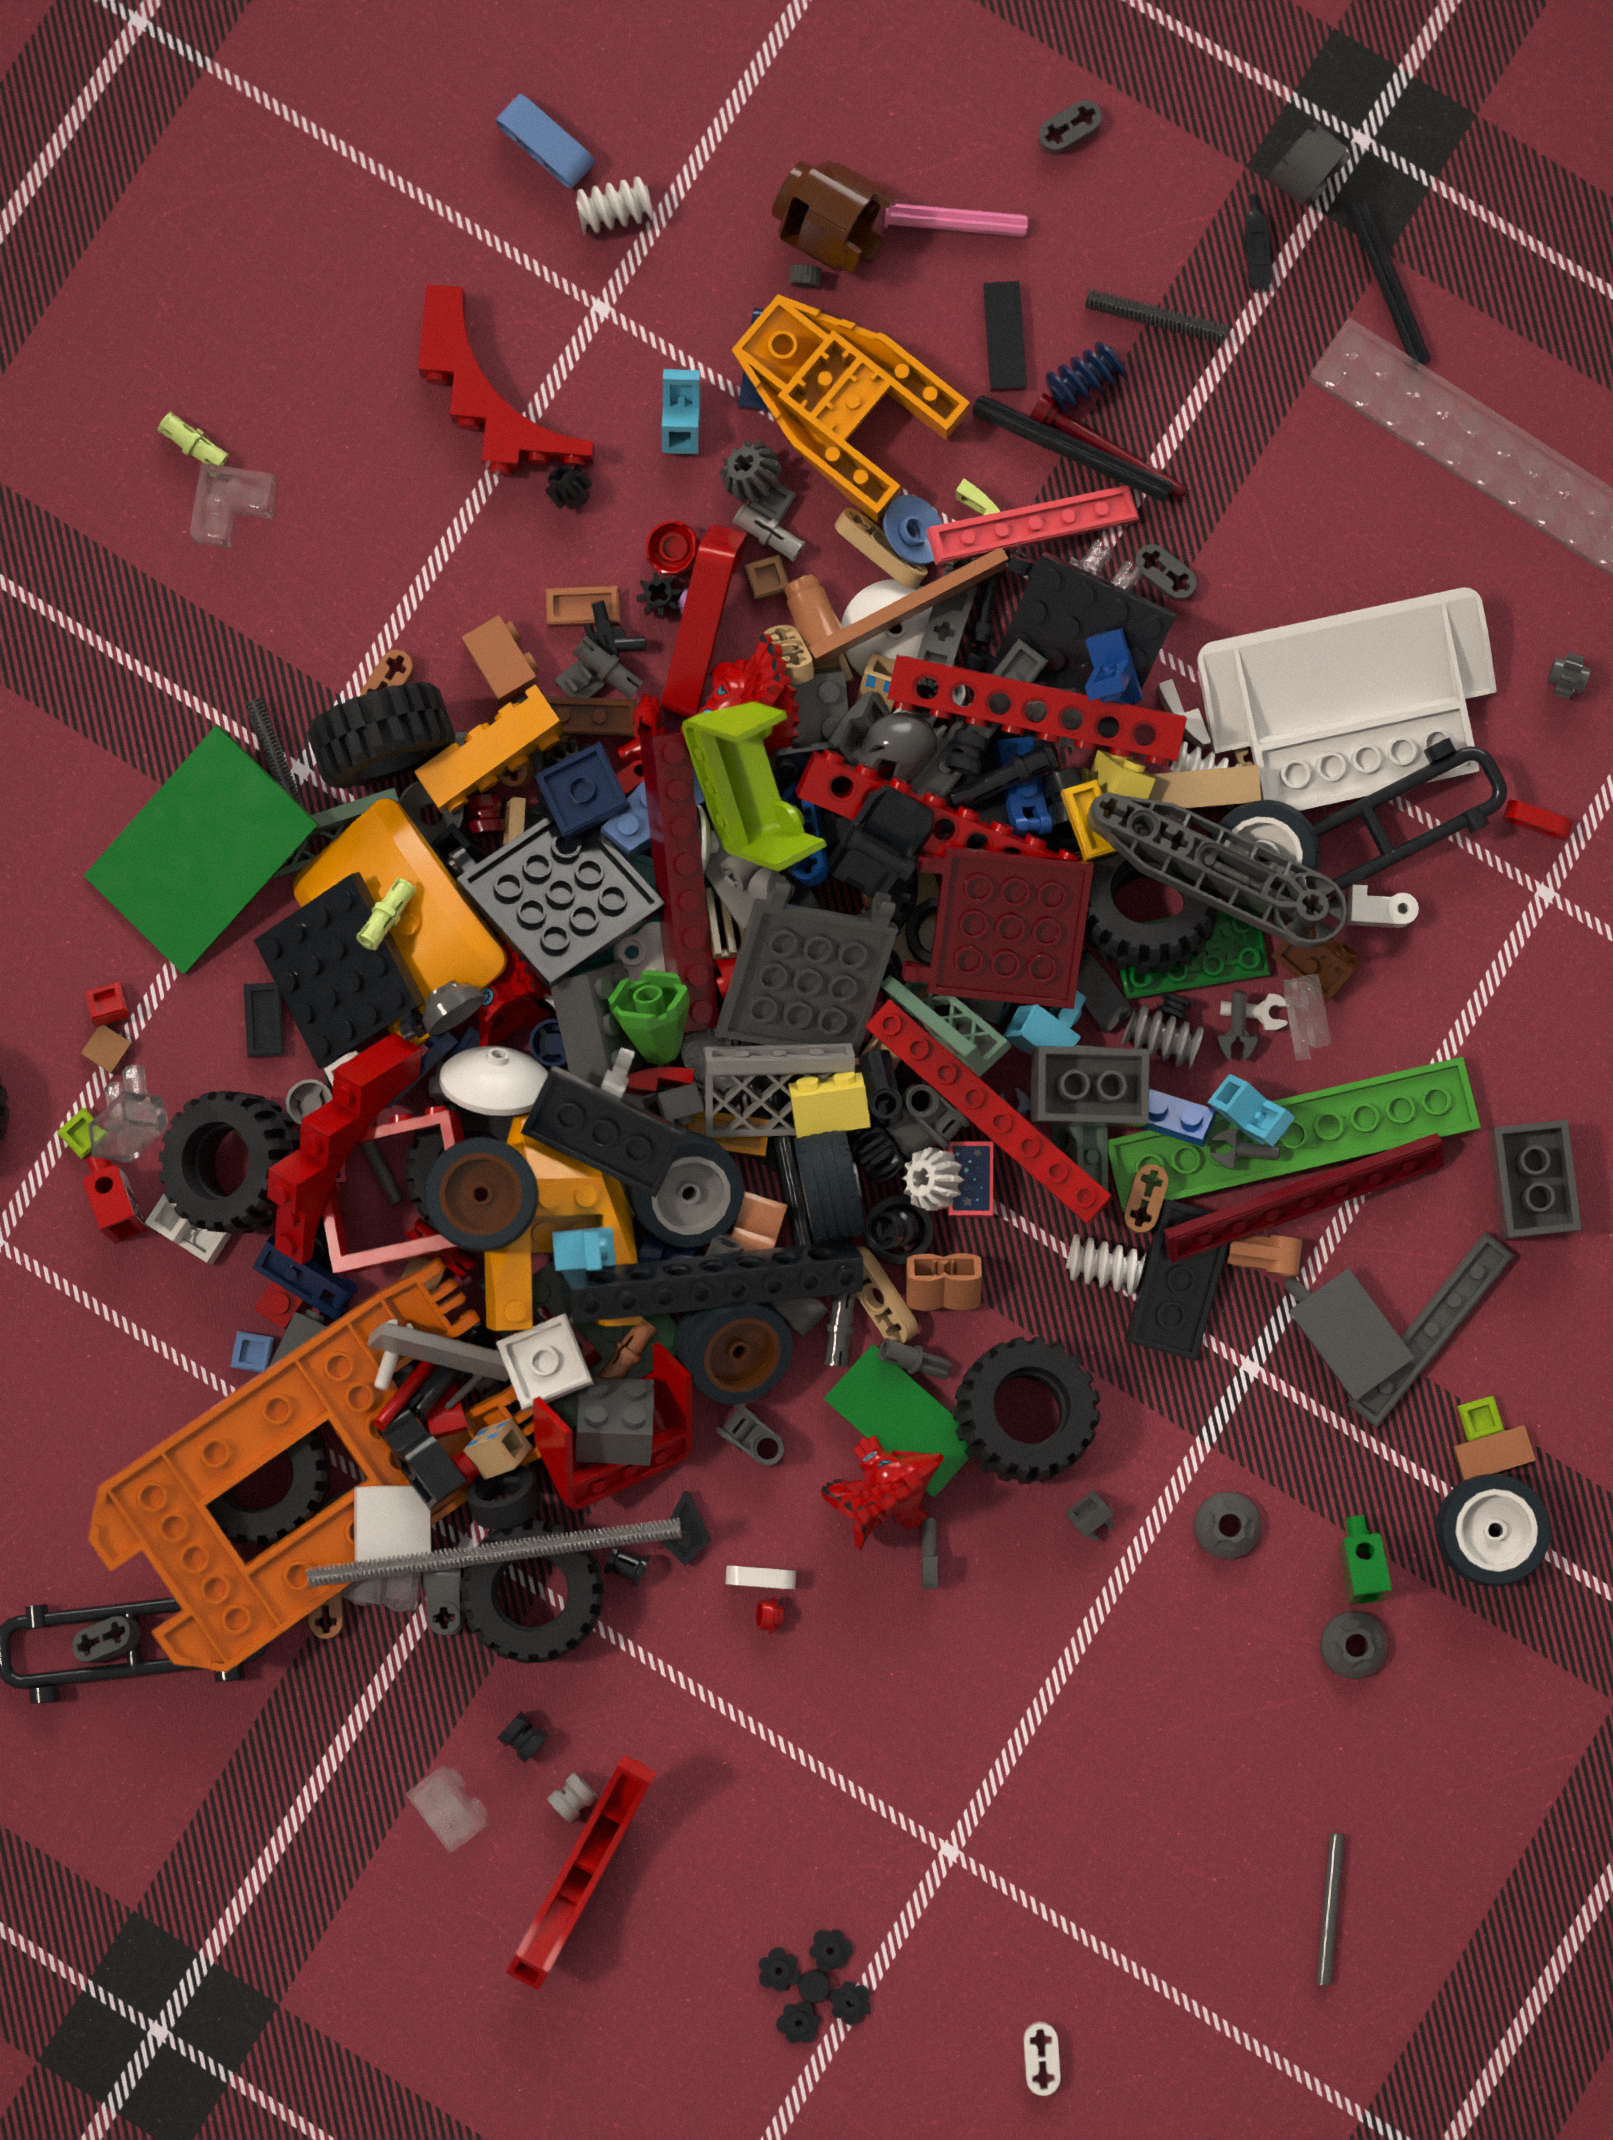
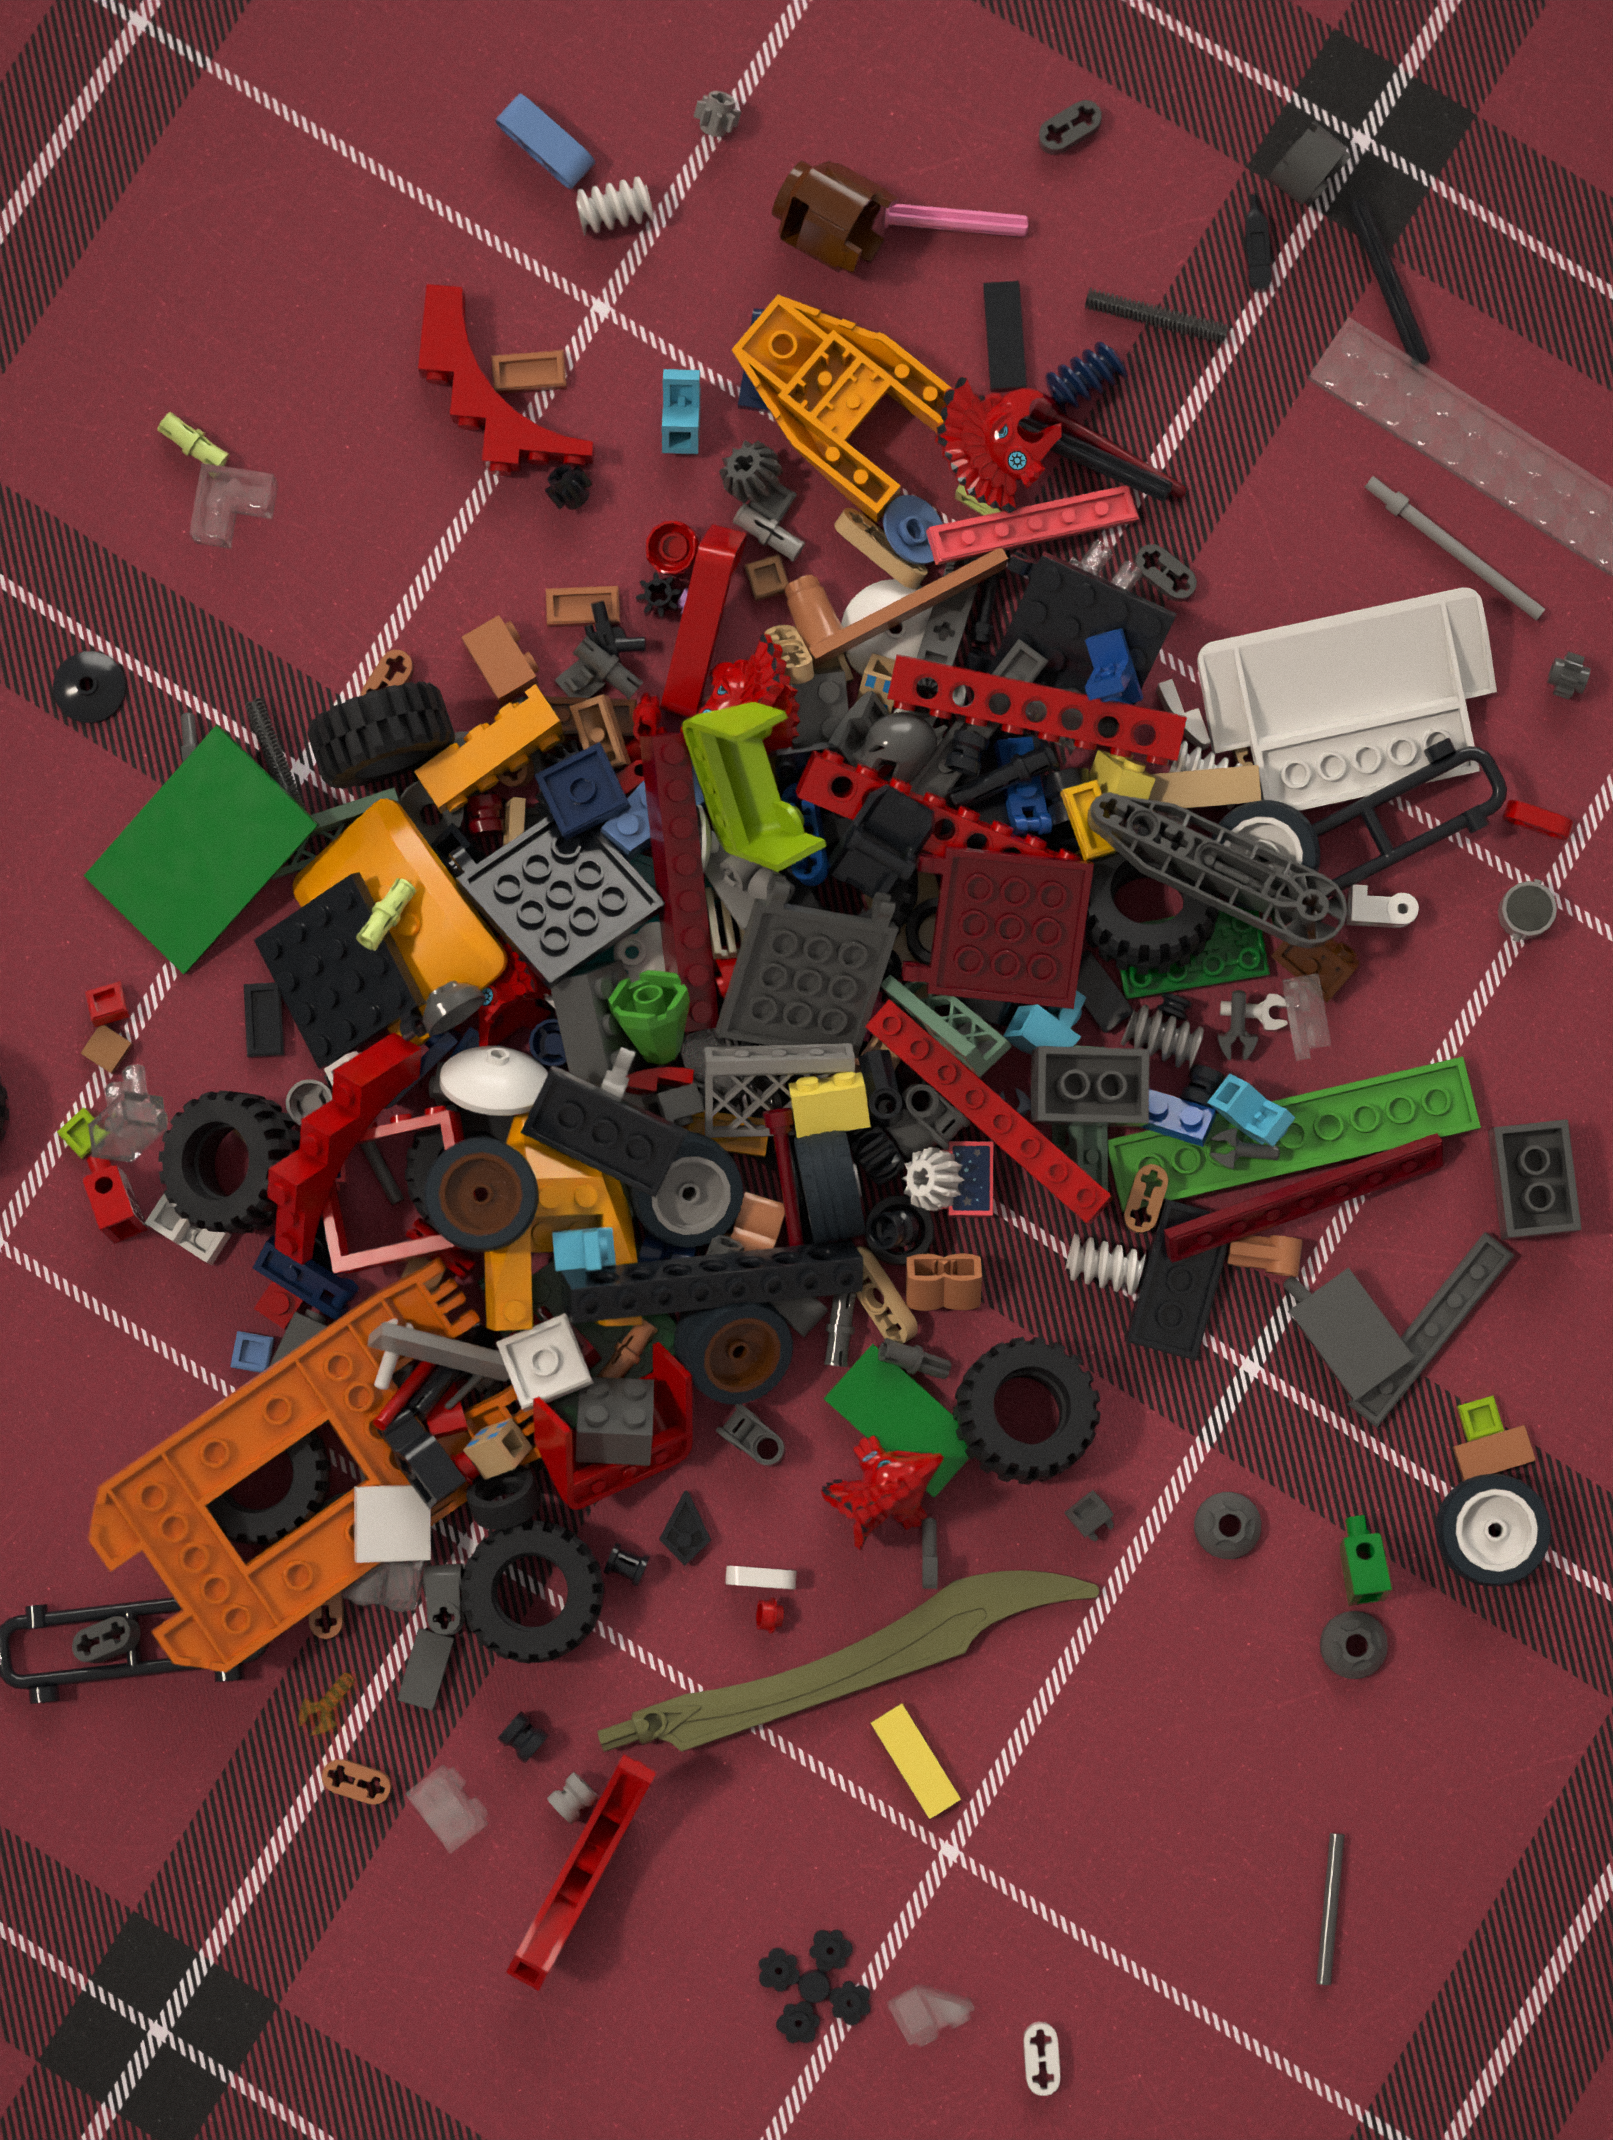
(96, 703): none -> black dish
(189, 734): none -> dark grey bar
(326, 1704): none -> clear yellow bar
(359, 1772): none -> nougat beam
(426, 1669): none -> dark grey tile
(493, 1553): light grey axle -> none
(529, 372): none -> nougat tile
(598, 723): none -> medium nougat slope
(717, 113): none -> light grey gear
(779, 1124): none -> dark red piece
(805, 276): dark grey axle -> none
(915, 1761): none -> light yellow tile
(922, 1638): none -> olive piece
(926, 2010): none -> clear slope
(989, 446): none -> red piece
(1202, 1084): none -> black wheel
(1398, 504): none -> light grey bar
(1527, 910): none -> piece

